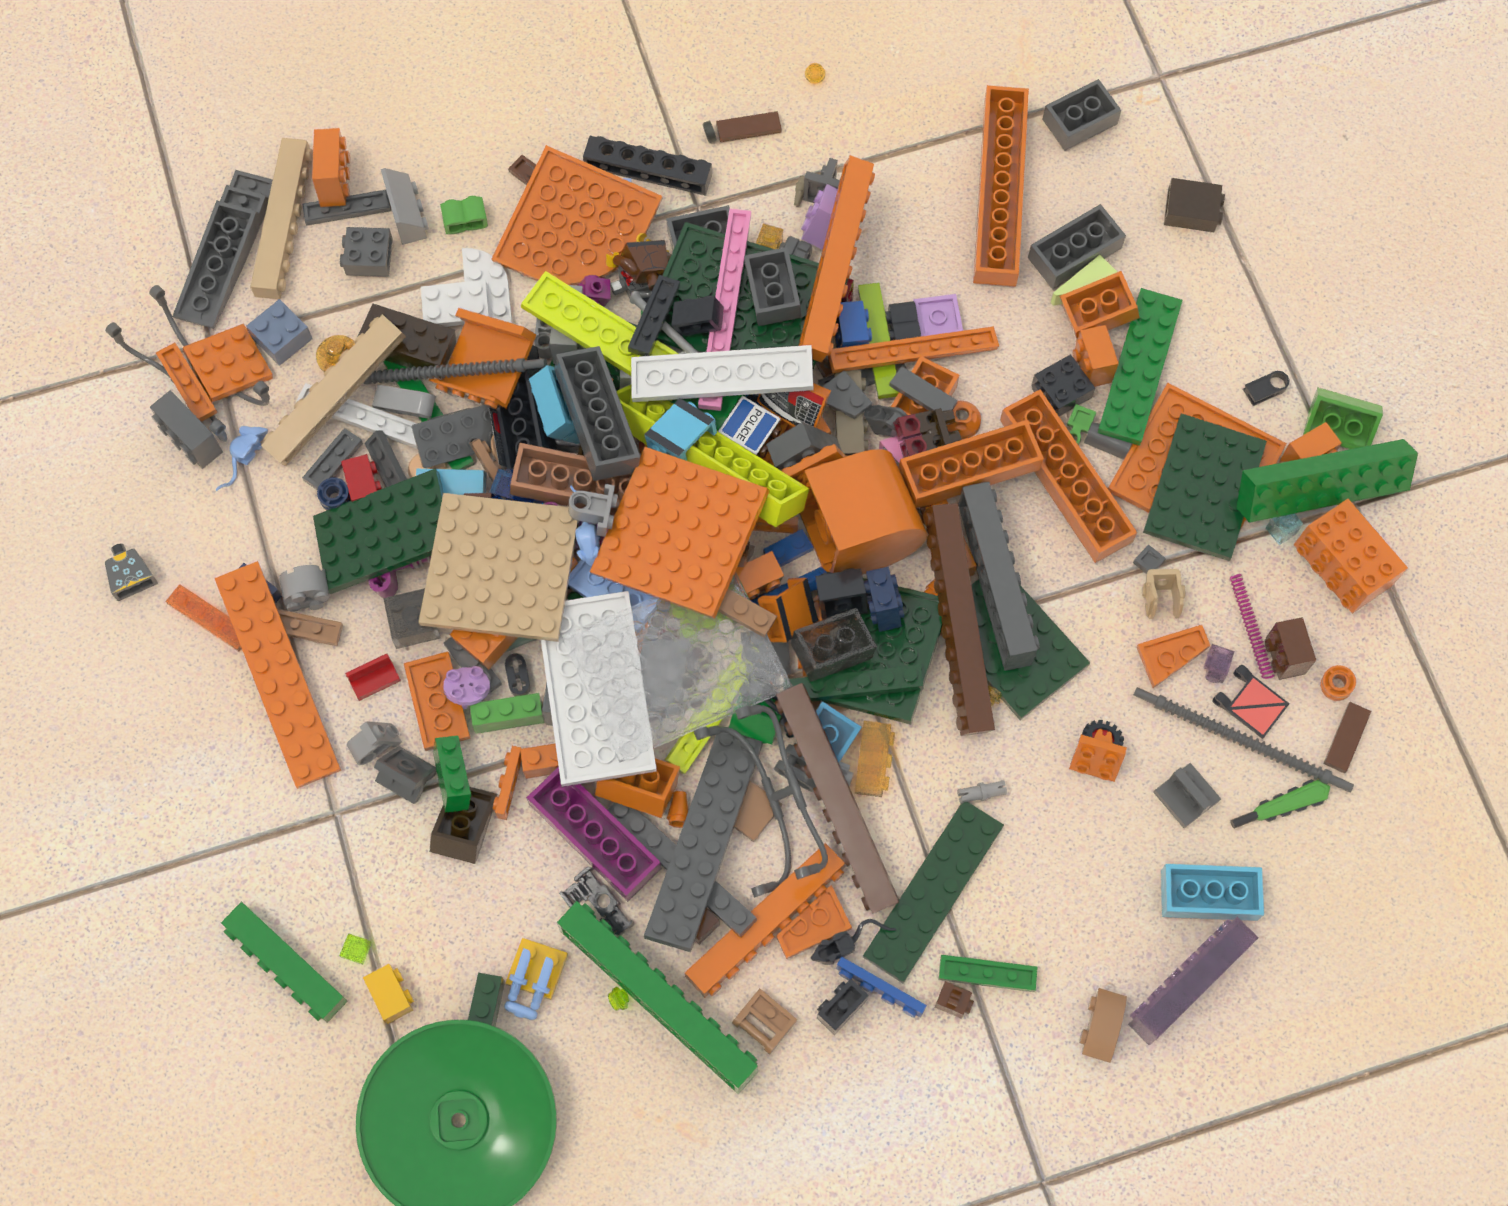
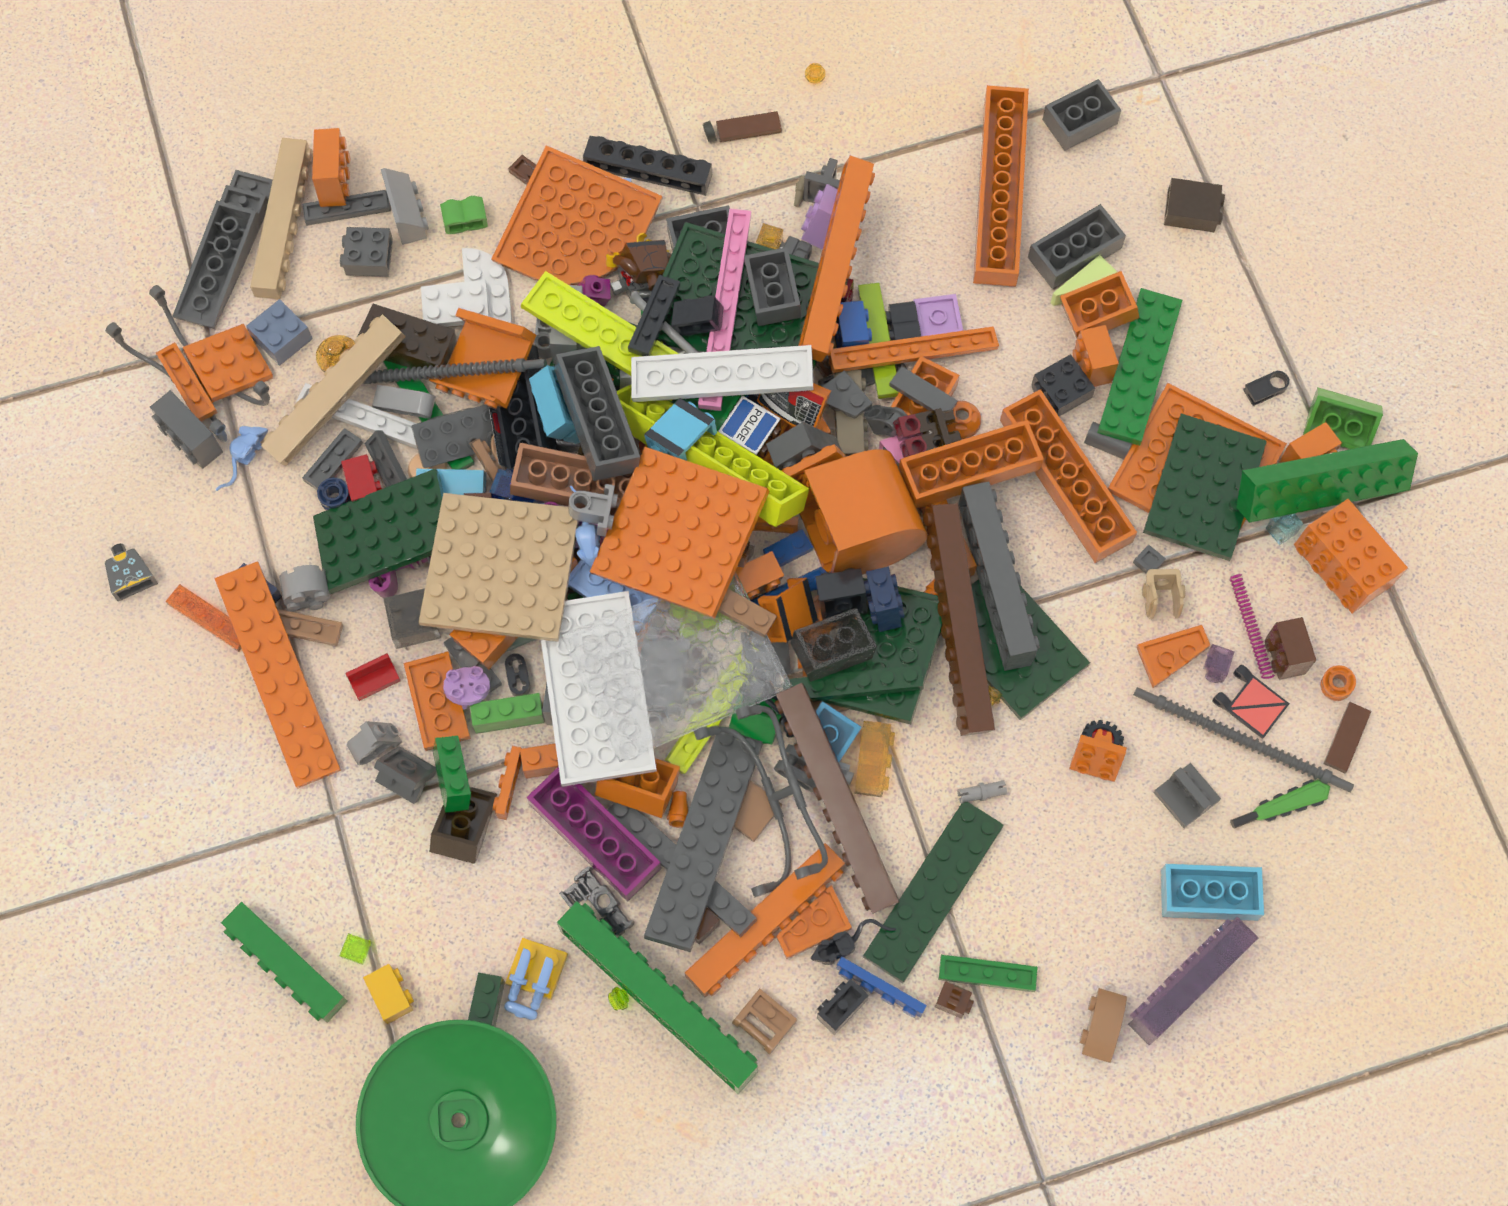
(1080, 421): bright green plate -> none

